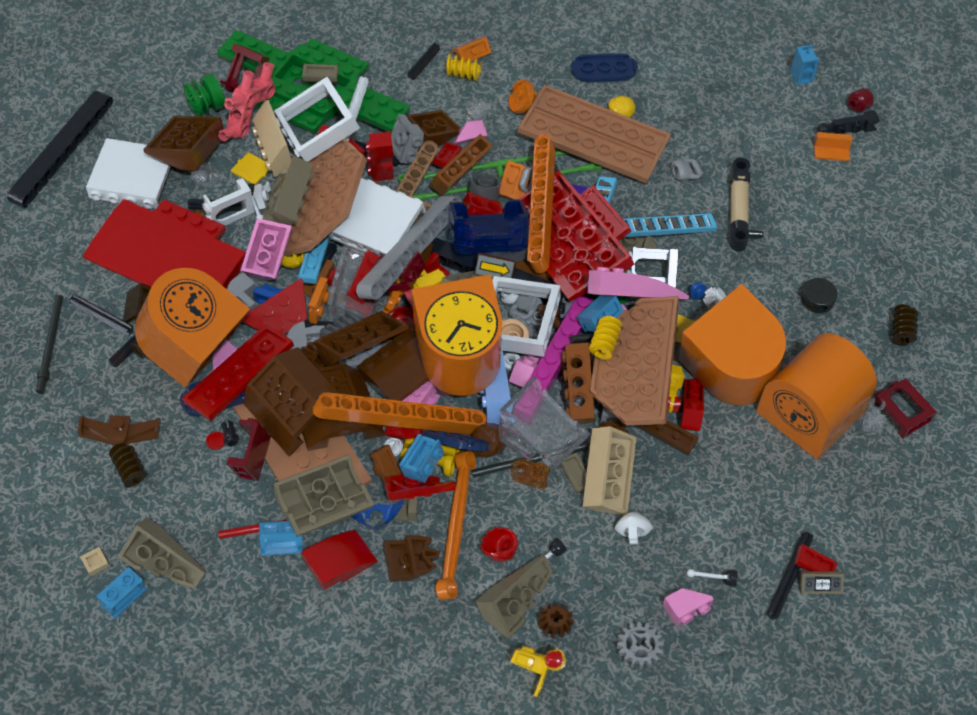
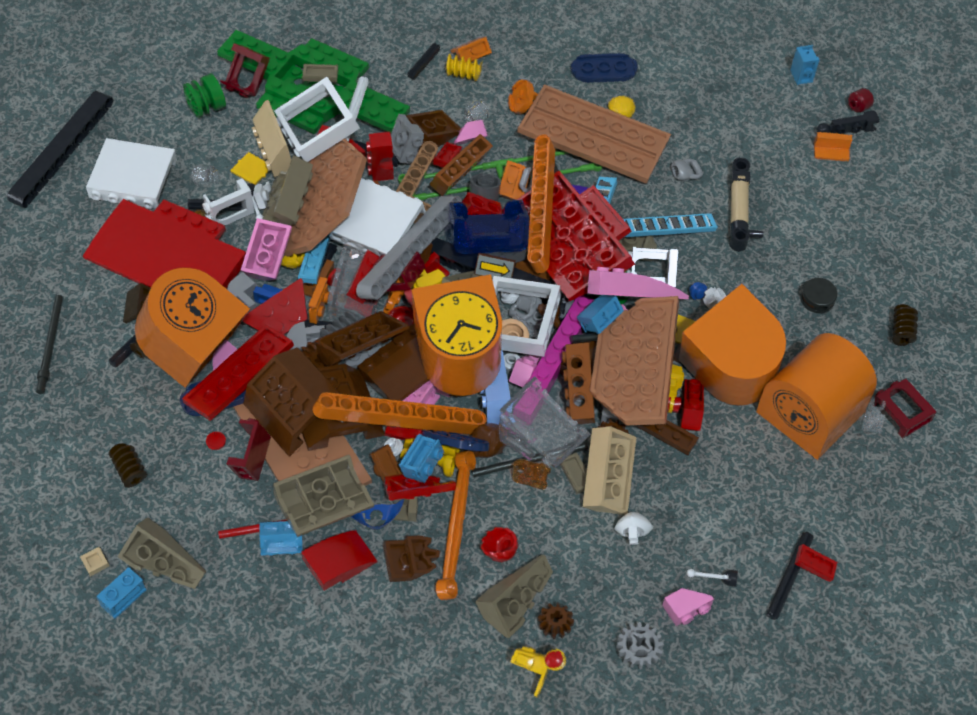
(101, 314): black axle -> none
(118, 430): reddish brown plate -> none
(186, 141): reddish brown slope -> none
(230, 436): black pin -> none
(244, 100): coral pin -> none
(556, 548): black hinge -> none
(605, 337): yellow piece -> none
(821, 582): tile -> none

